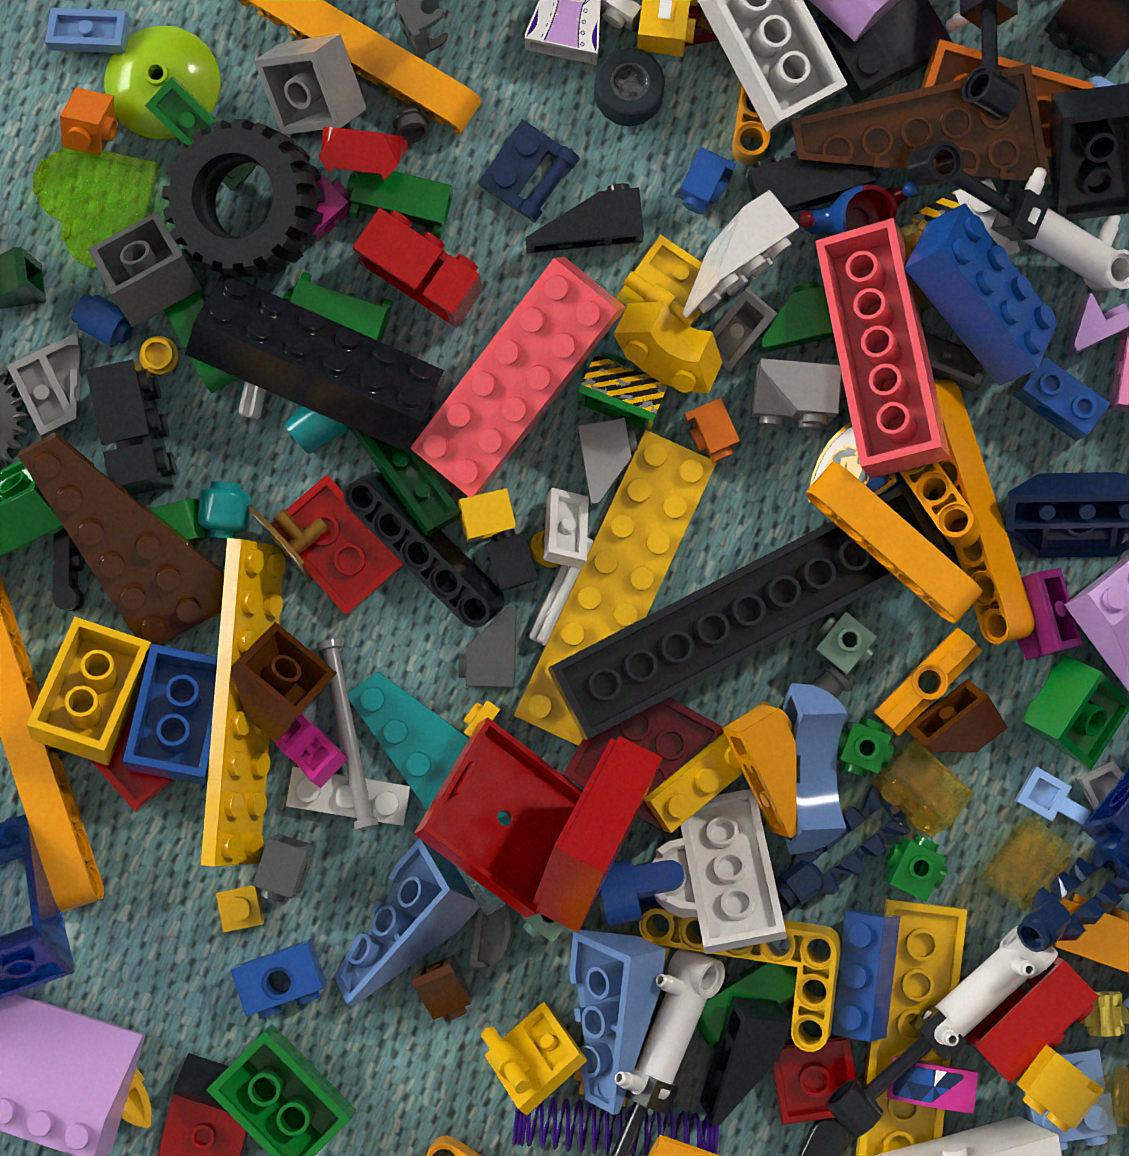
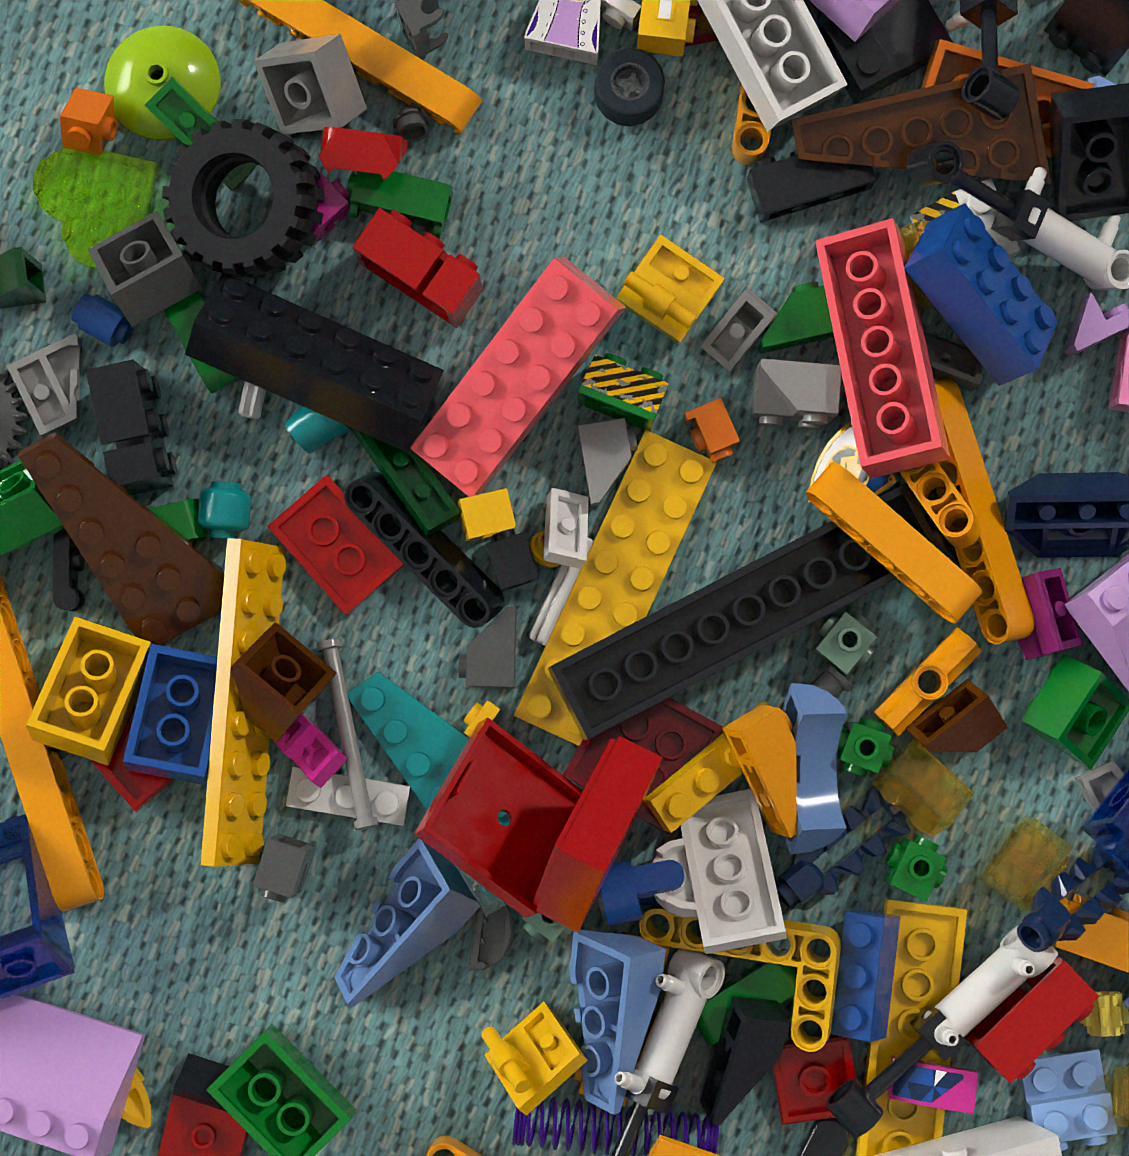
(87, 30): medium blue plate -> none
(159, 355): yellow plate -> none
(240, 908): yellow plate -> none
(255, 982): blue brick -> none
(299, 538): pearl gold shield -> none
(344, 309): green brick -> none
(443, 989): reddish brown slope -> none
(518, 163): dark blue plate -> none
(601, 220): black slope -> none
(668, 347): yellow brick -> none
(705, 180): blue brick -> none
(742, 250): white slope -> none
(857, 208): piece -> none
(1048, 795): light blue plate -> none
(1060, 1088): yellow brick -> none
(1061, 399): blue brick -> none

